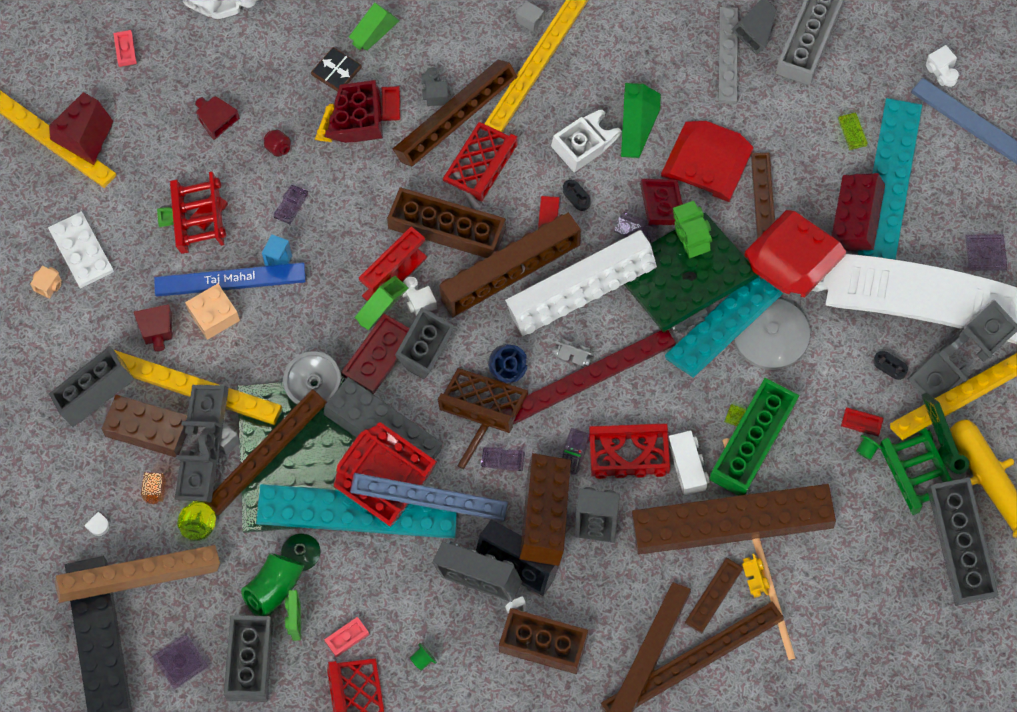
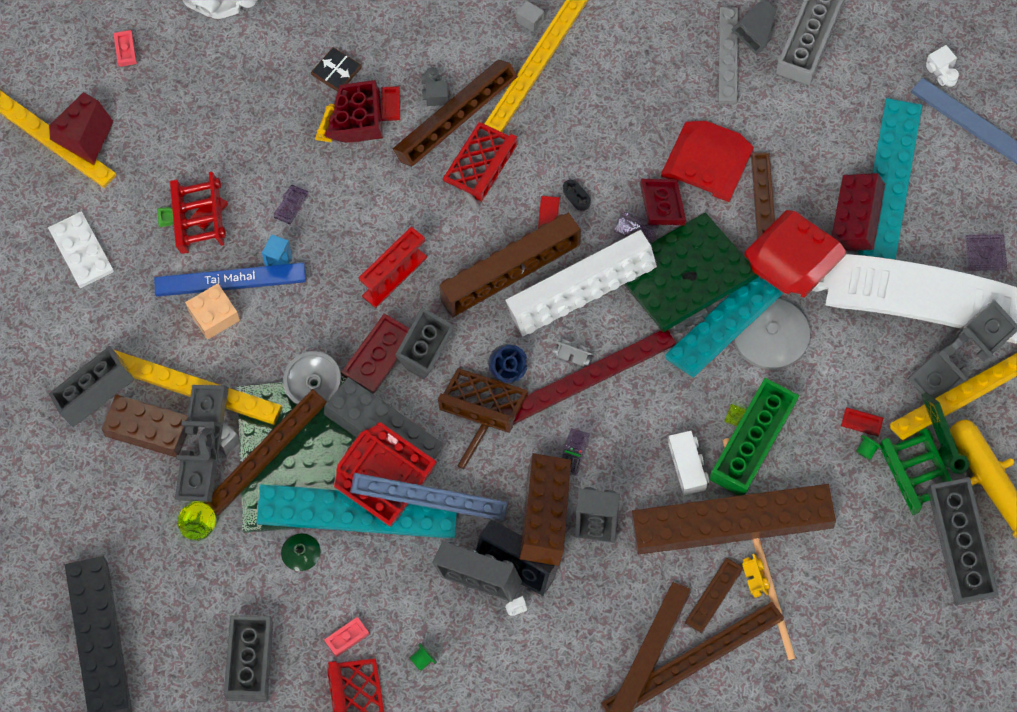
(46, 281): light nougat brick -> none
(97, 525): white tile -> none
(136, 573): medium nougat brick -> none
(153, 487): clear orange brick -> none
(155, 325): dark red torso -> none
(180, 661): clear purple plate -> none
(216, 115): dark red torso -> none
(271, 584): green brick -> none
(277, 143): dark red head -> none
(293, 622): bright green plate -> none
(372, 27): bright green slope -> none
(381, 302): bright green slope -> none
(418, 298): white brick -> none
(447, 223): reddish brown brick -> none
(502, 459): clear purple slope -> none
(543, 641): reddish brown brick -> none
(584, 140): white brick -> none
(639, 116): green wedge -> none
(649, 432): red fence -> none
(692, 229): bright green brick -> none
(852, 131): clear neon green tile -> none
(889, 369): black beam -> none

